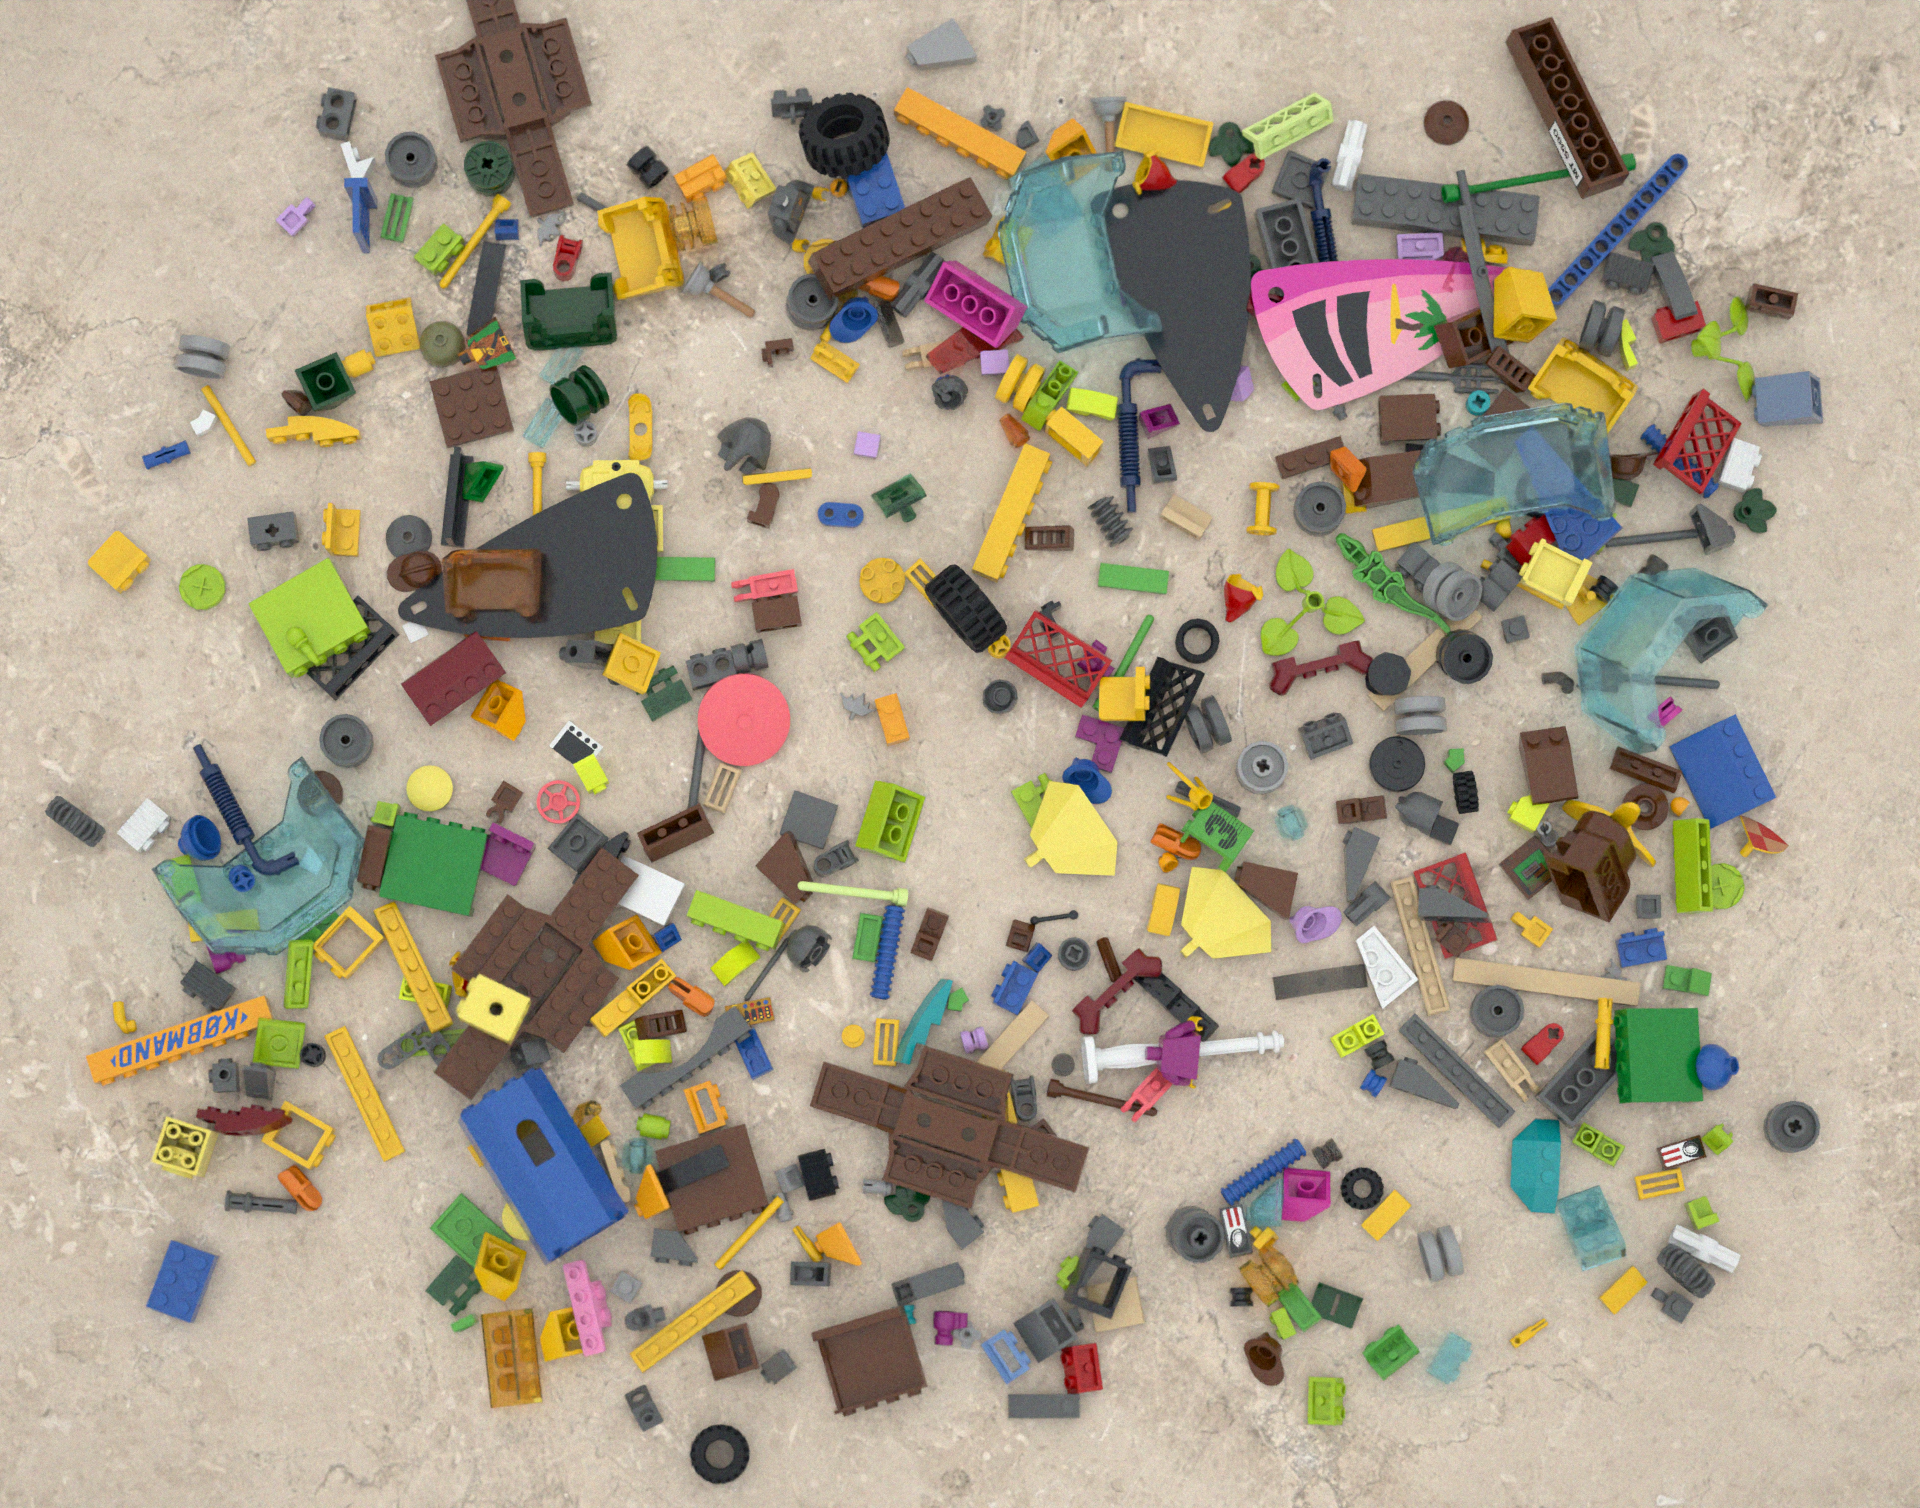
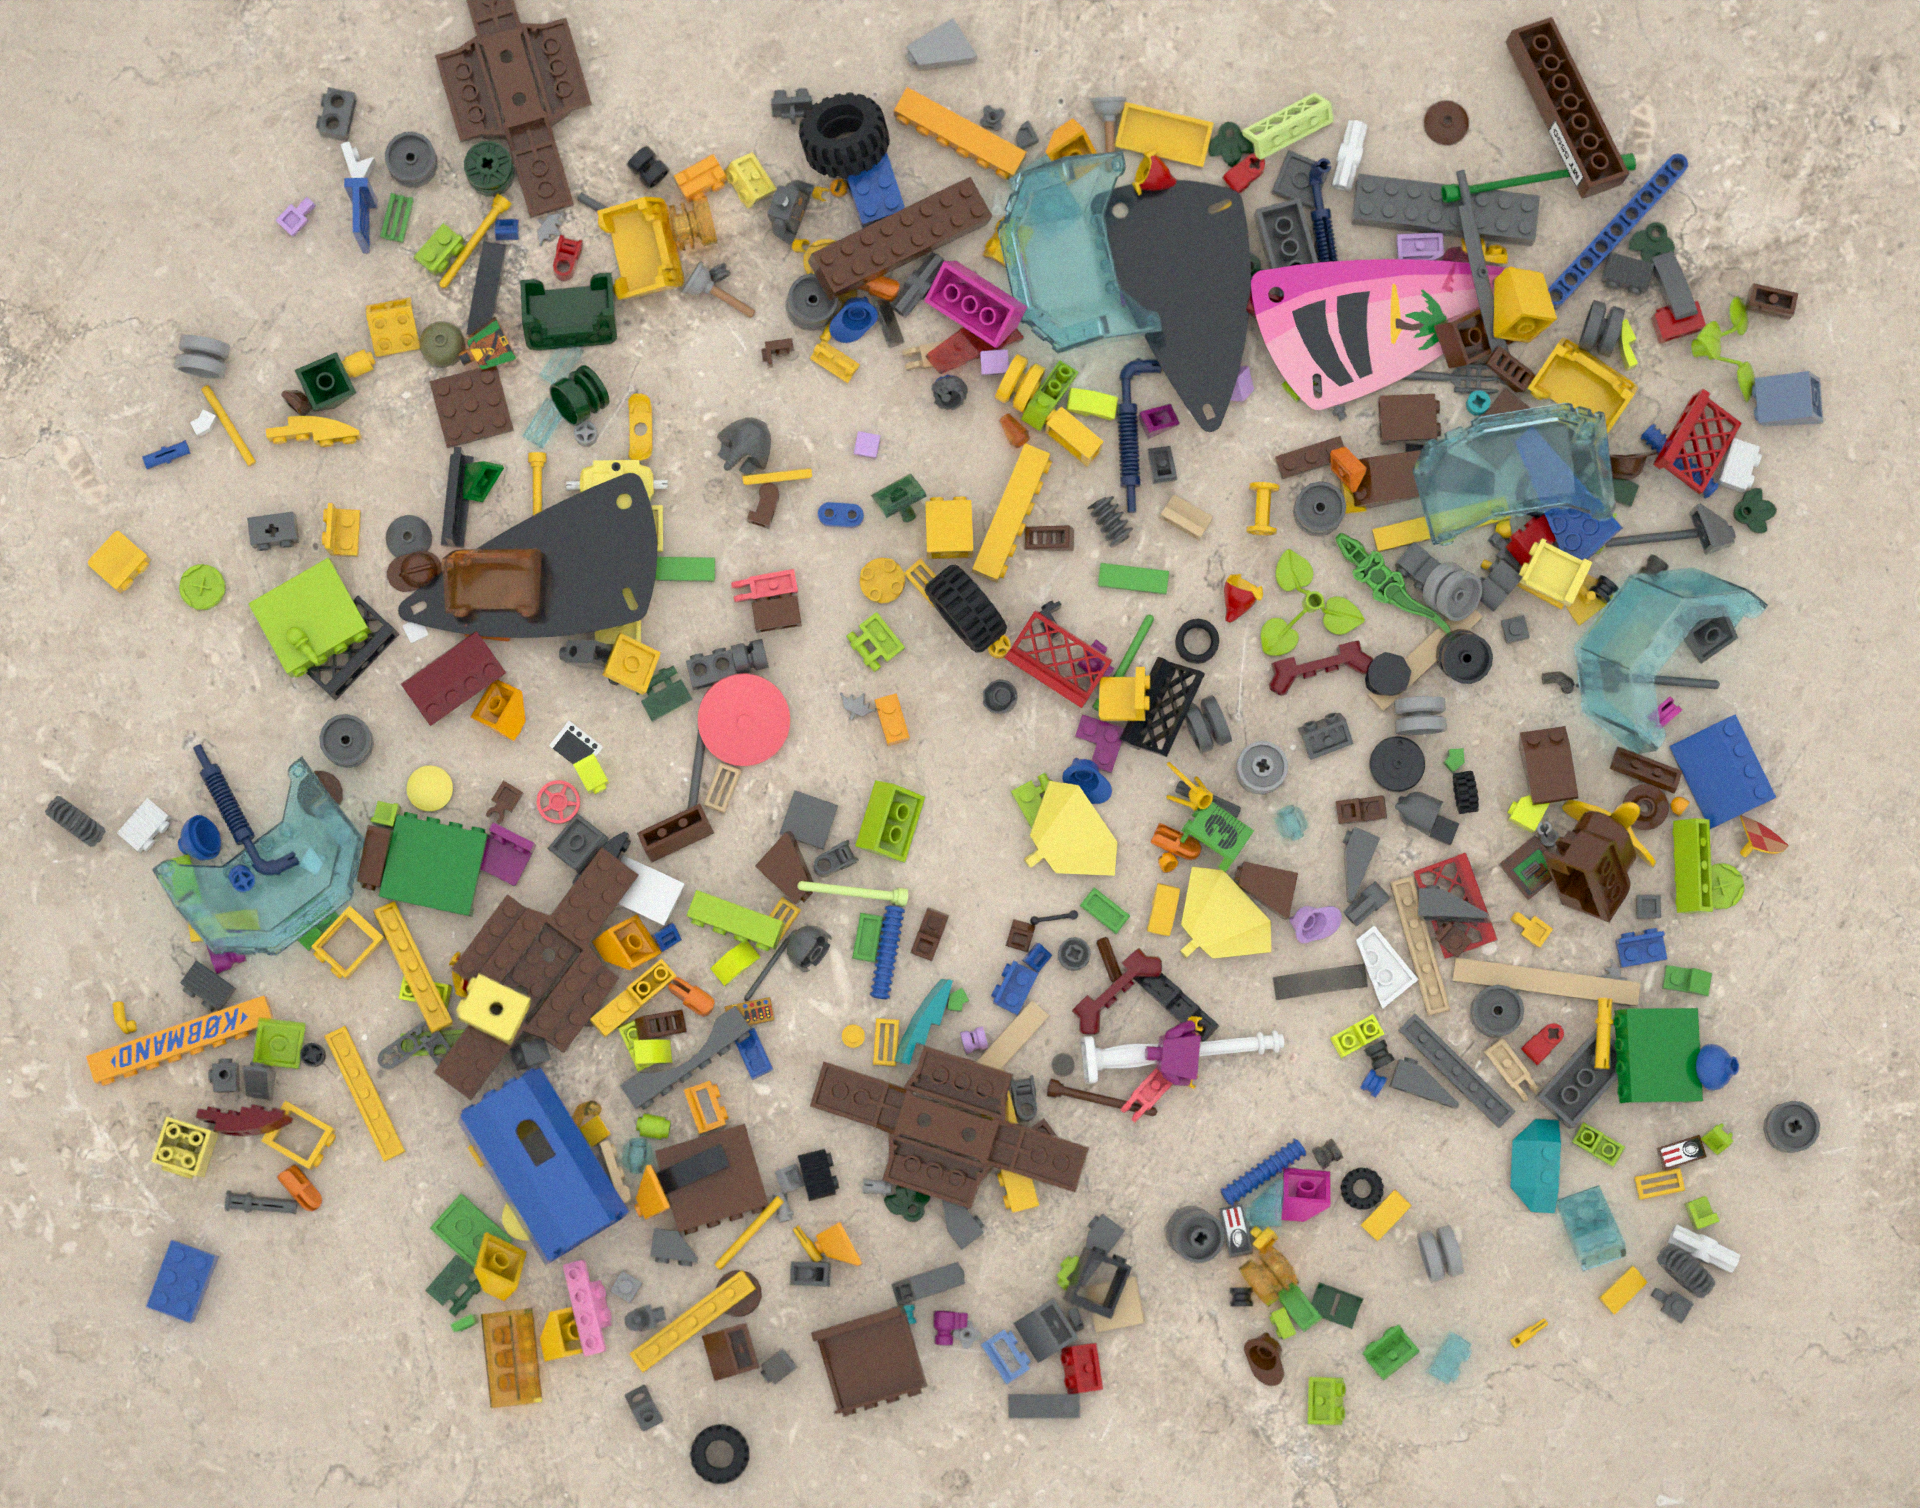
(298, 974): lime tile -> none
(949, 528): none -> yellow slope
(1105, 910): none -> bright green tile

